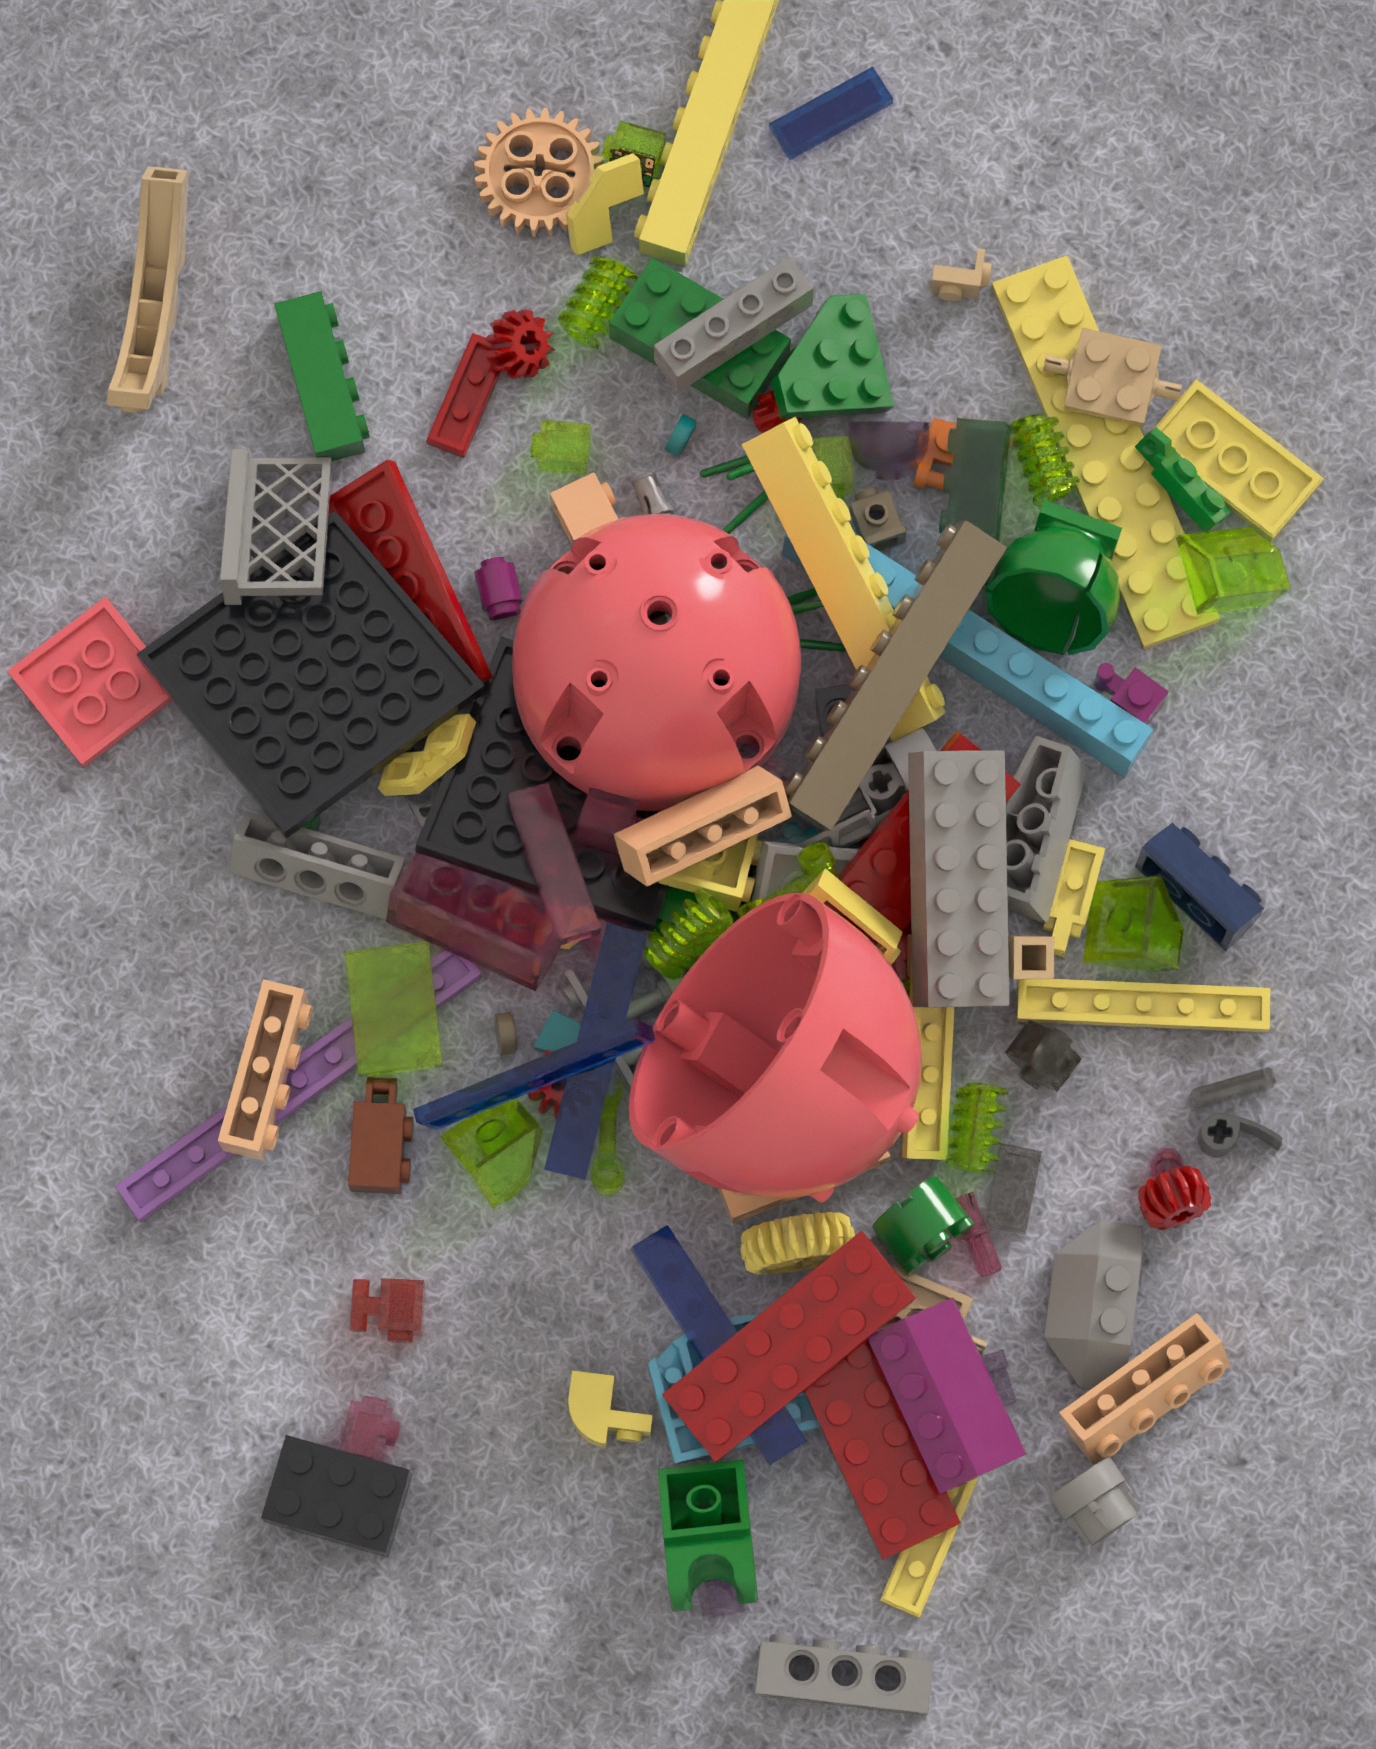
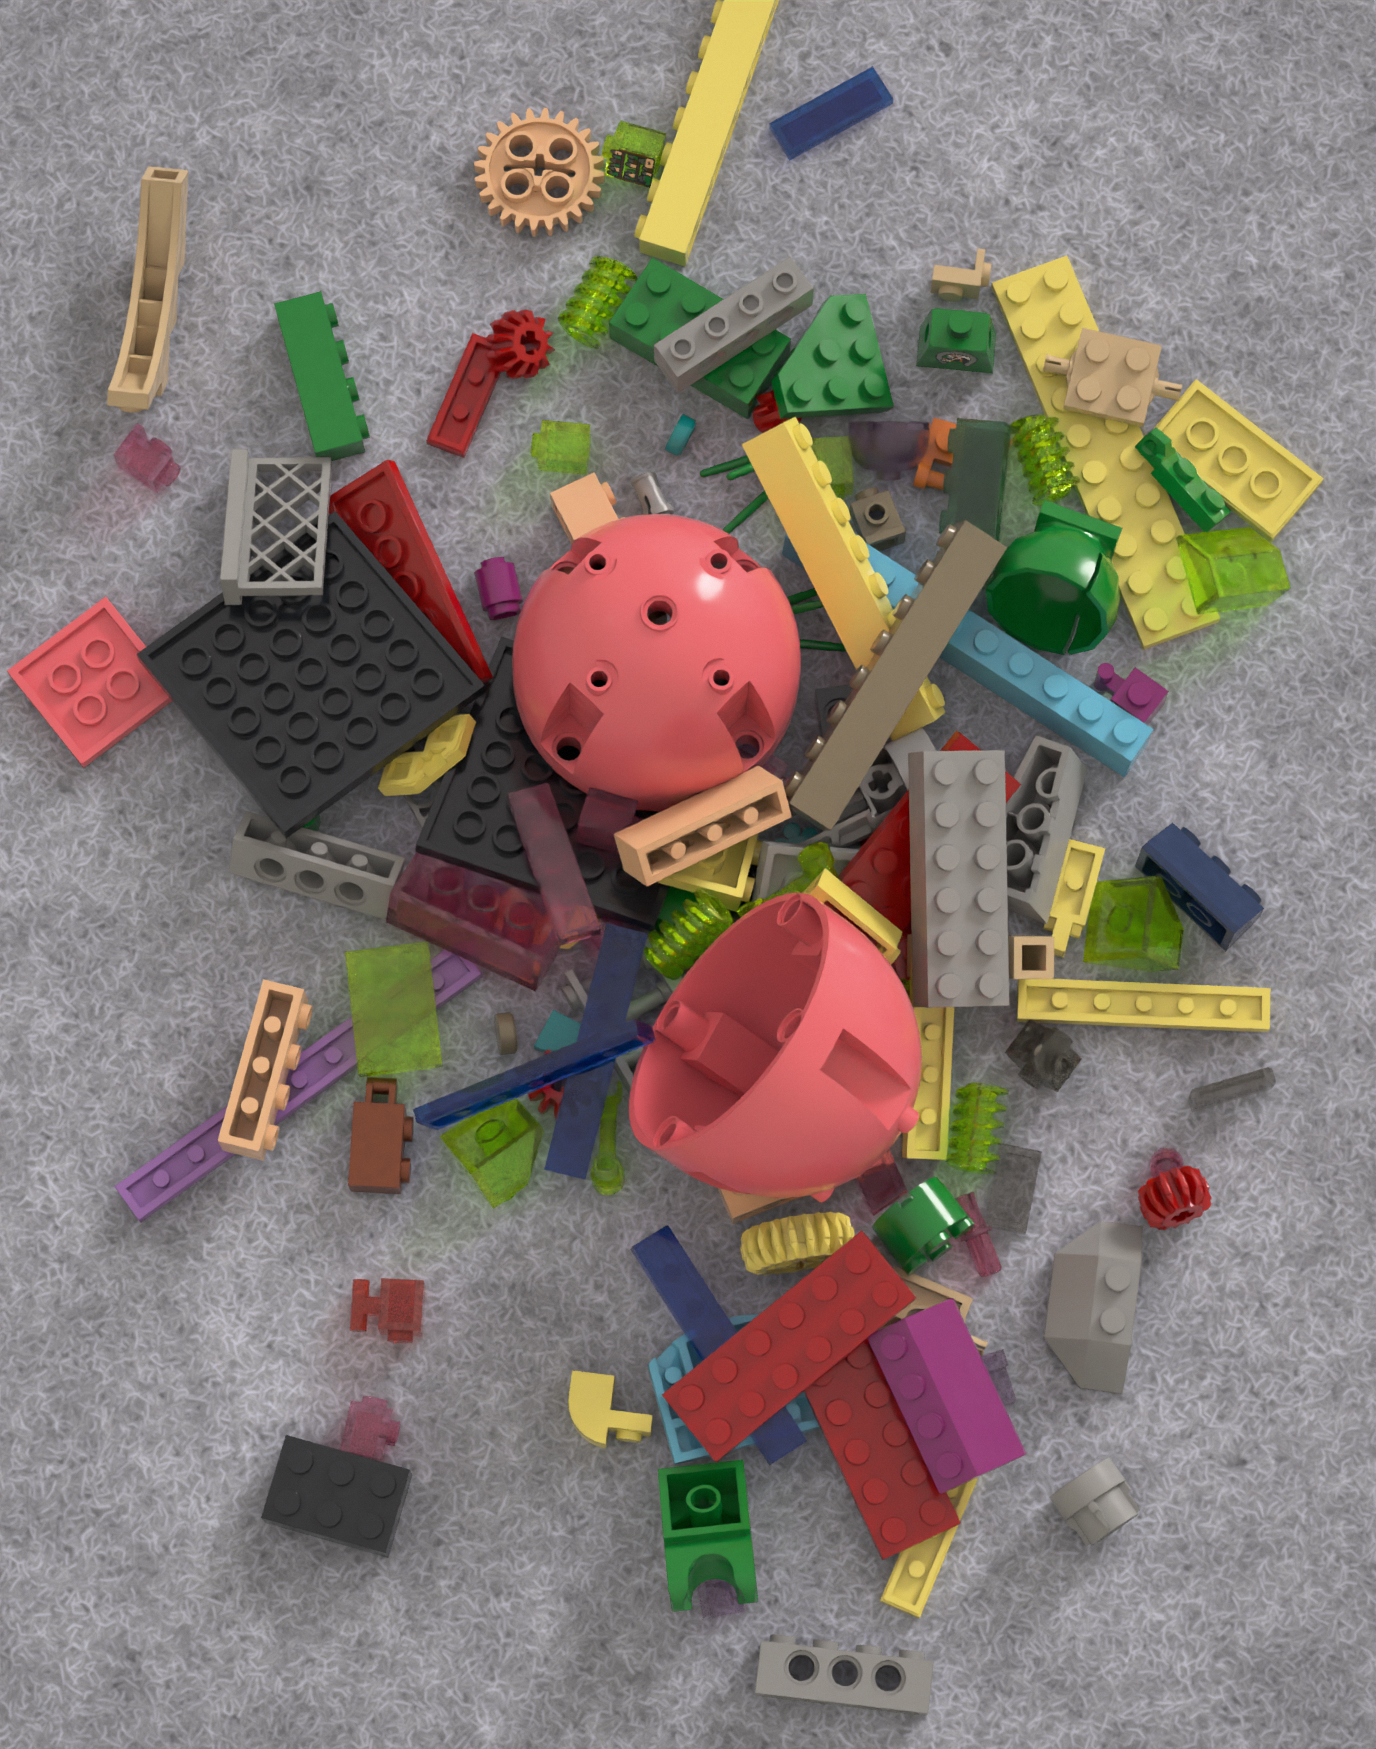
(147, 460): none -> clear pink brick
(610, 184): light yellow tile -> none
(881, 1184): none -> clear pink tile
(957, 341): none -> green torso
(1145, 1389): light nougat brick -> none
(1232, 1125): dark grey panel -> none

